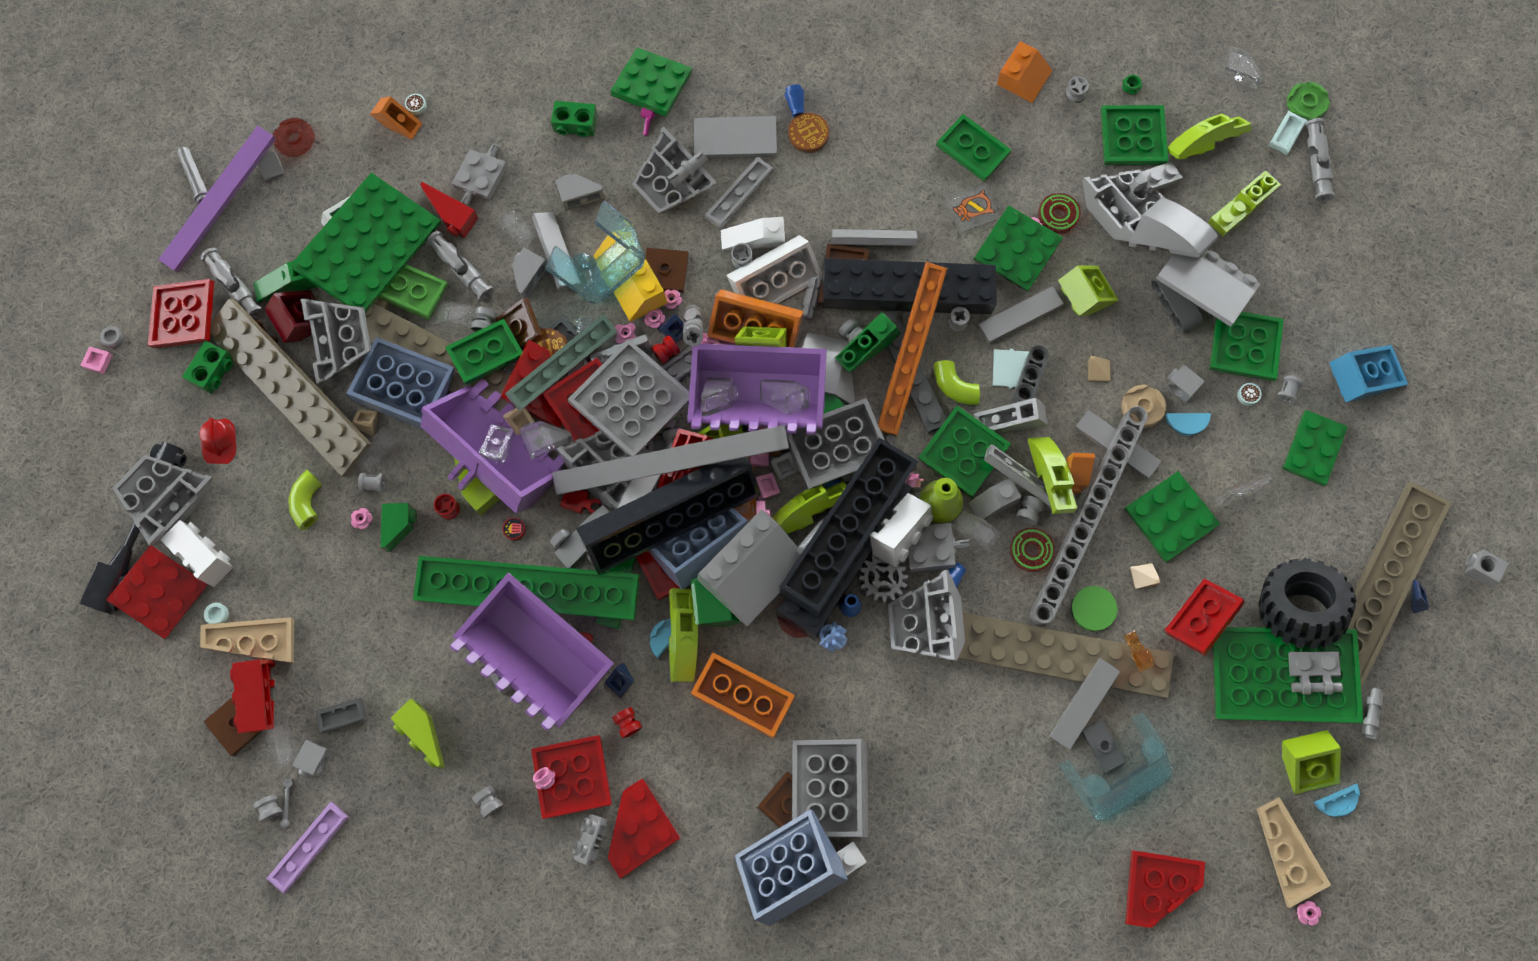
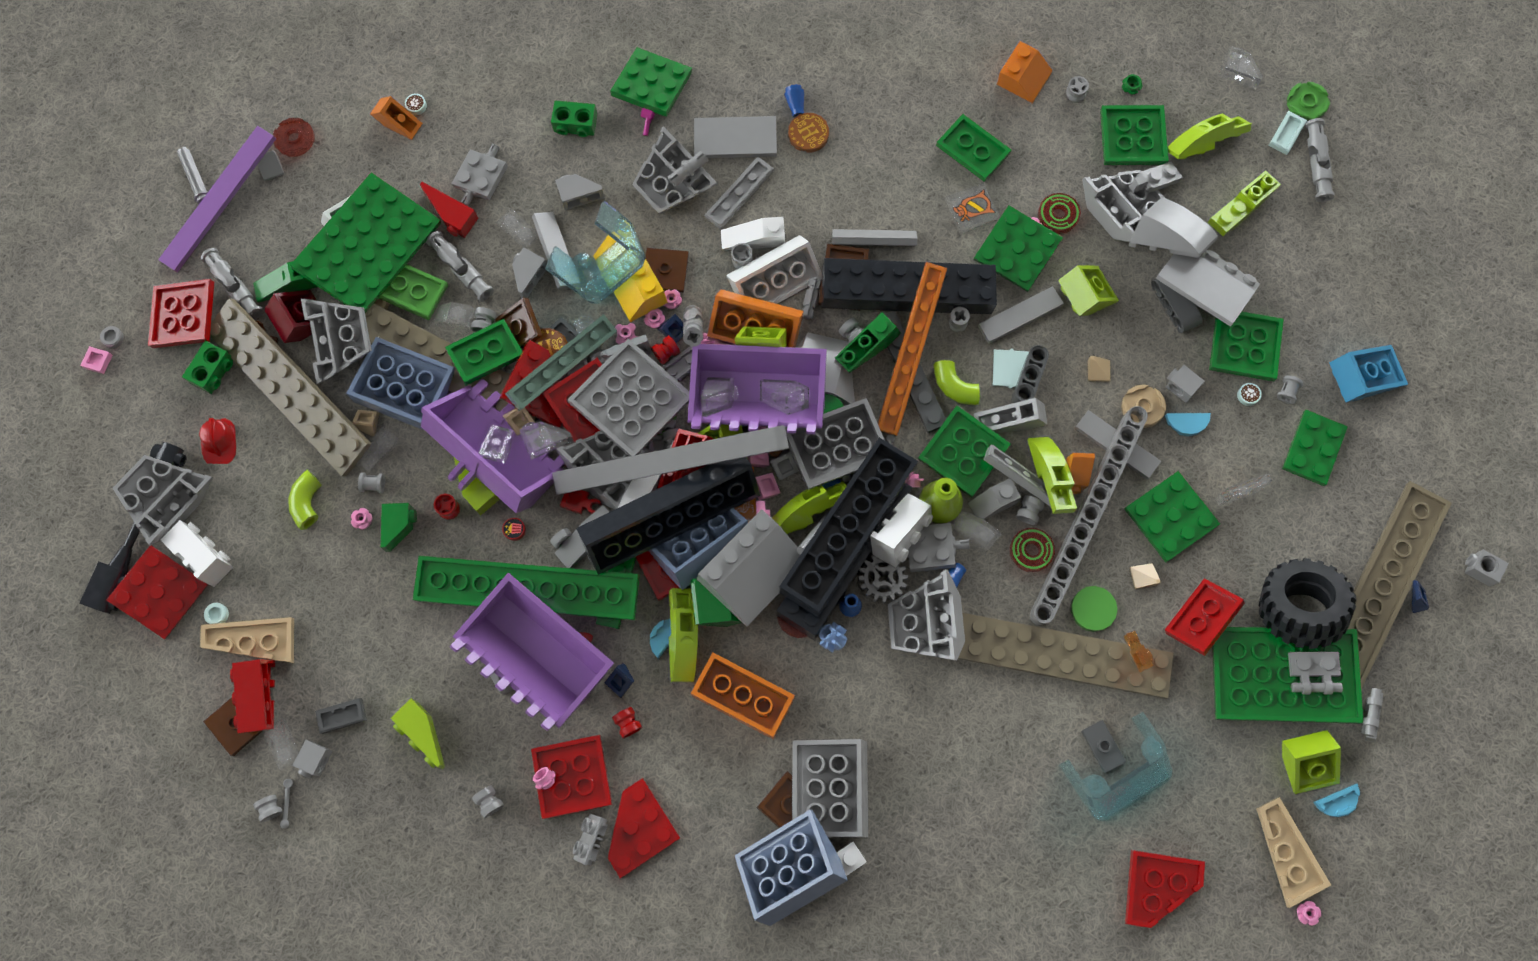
(307, 848): lavender tile -> none
(1084, 703): light grey tile -> none

